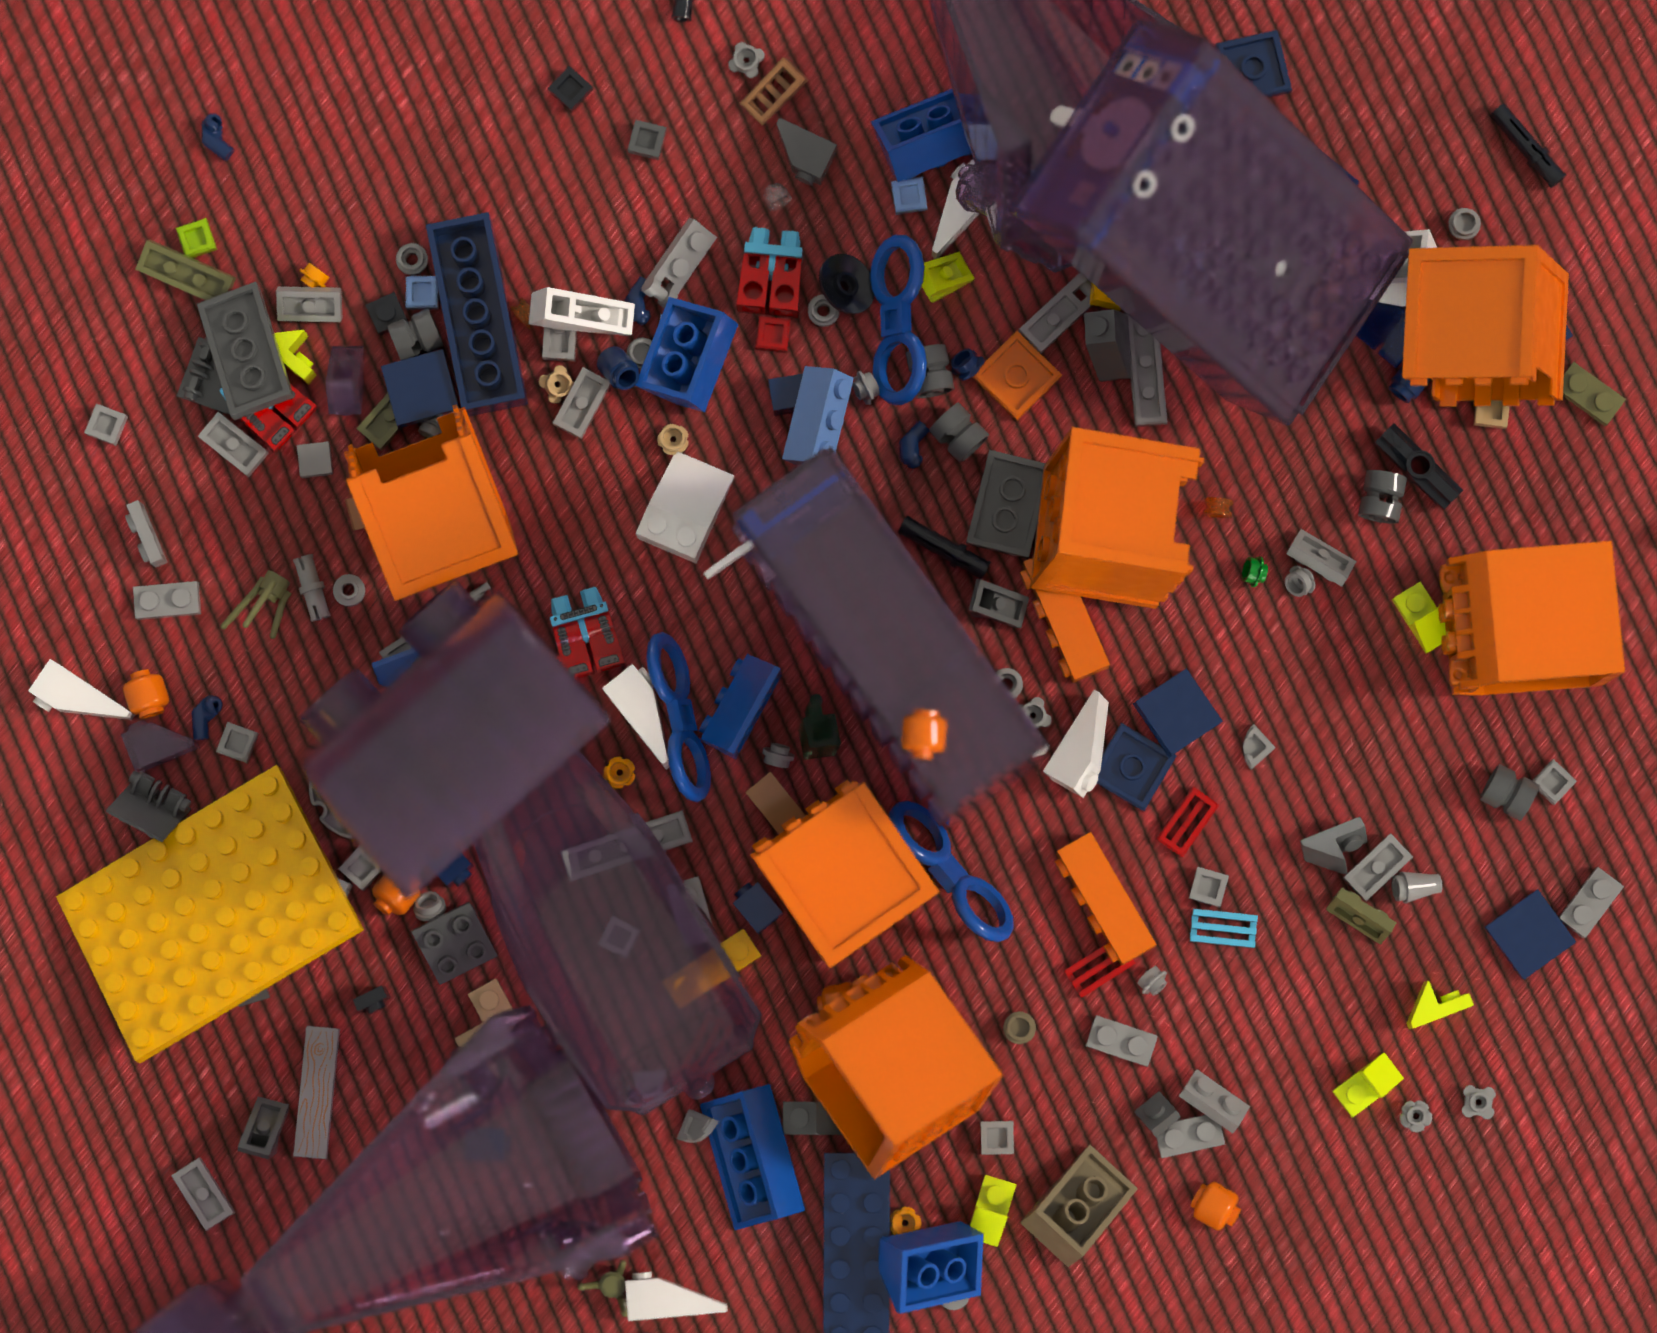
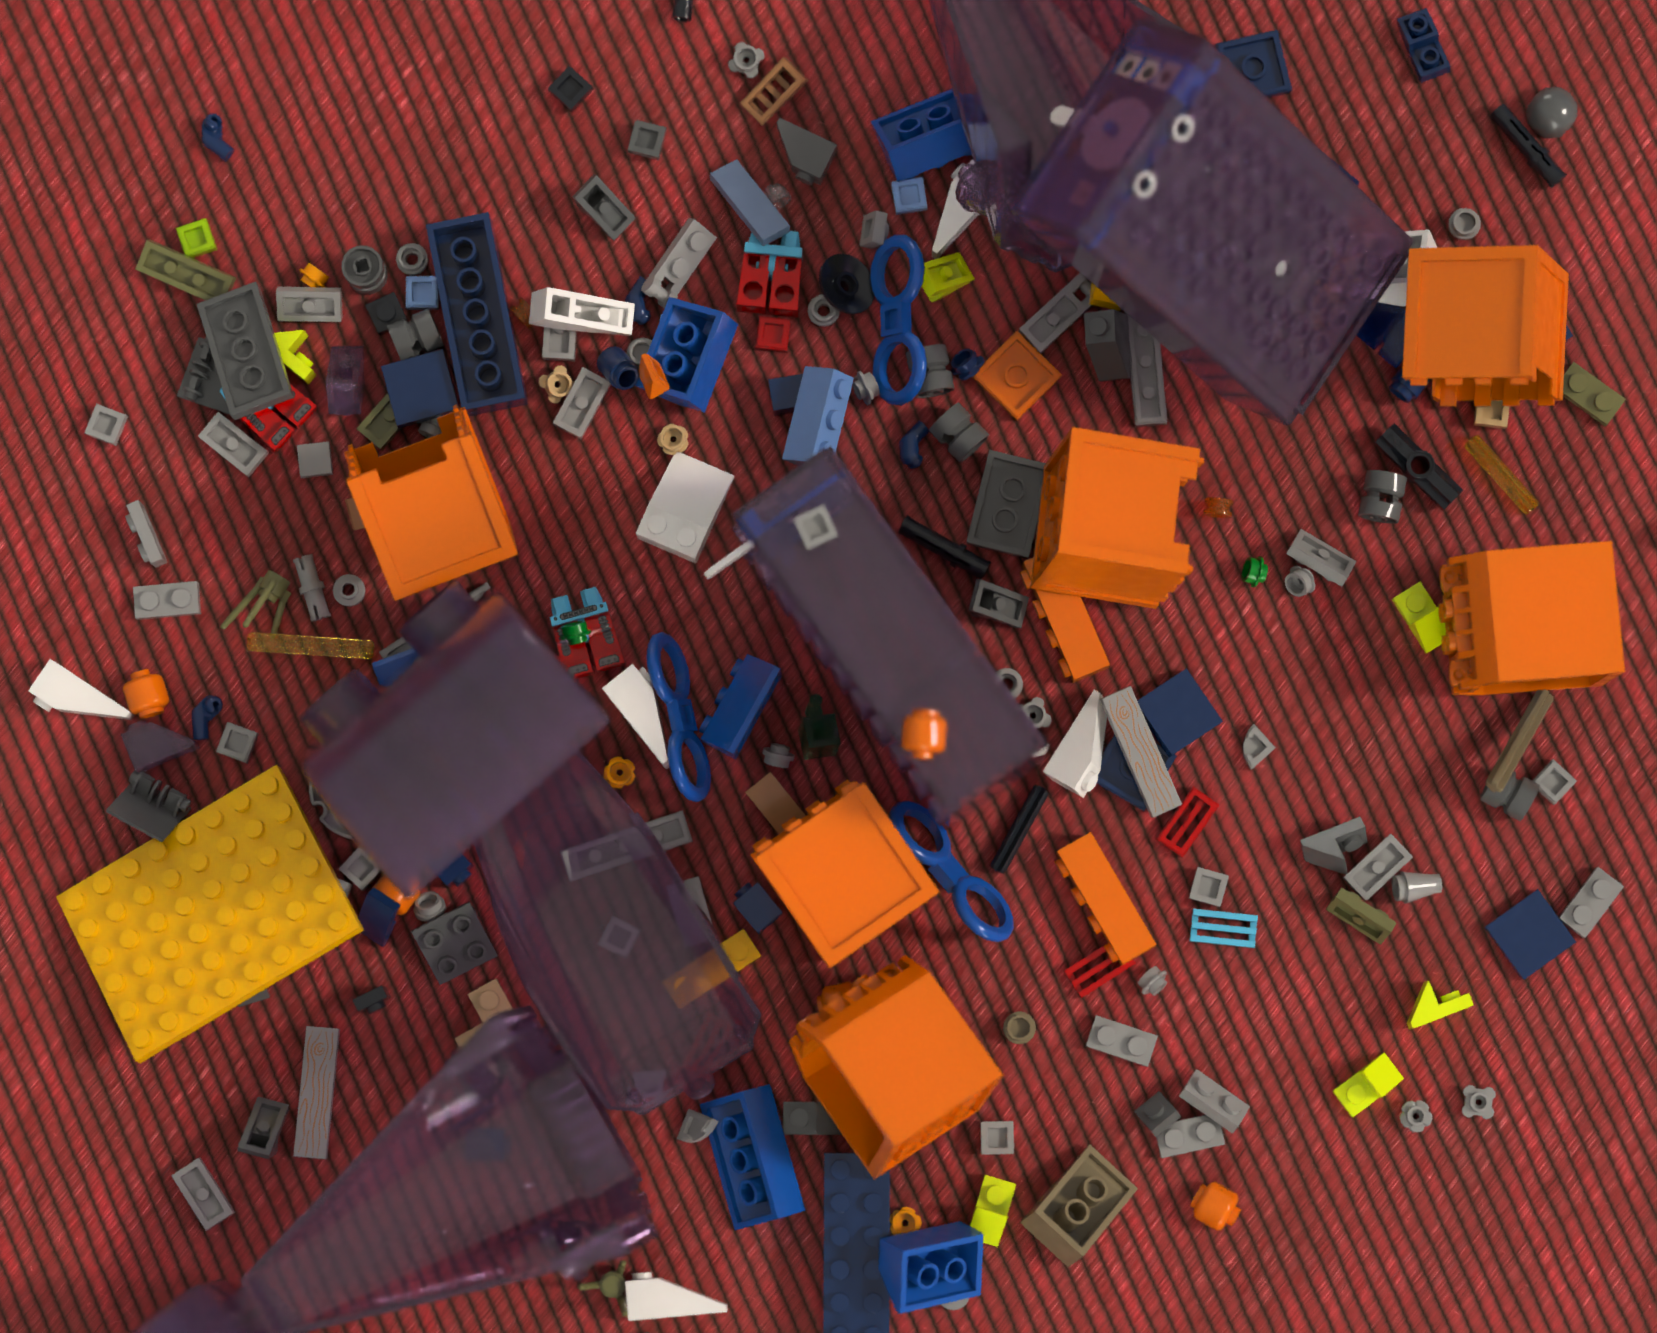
(310, 645): none -> clear yellow axle
(364, 270): none -> dark grey wheel
(378, 916): none -> dark blue slope
(575, 632): none -> green plate
(603, 207): none -> dark grey slope
(652, 376): none -> orange slope
(749, 202): none -> sand blue tile
(815, 527): none -> light grey plate
(874, 229): none -> light grey plate
(1019, 829): none -> black axle
(1140, 751): none -> light grey tile
(1423, 45): none -> dark blue slope
(1501, 474): none -> clear yellow axle
(1519, 741): none -> dark tan axle
(1552, 112): none -> dark grey hair

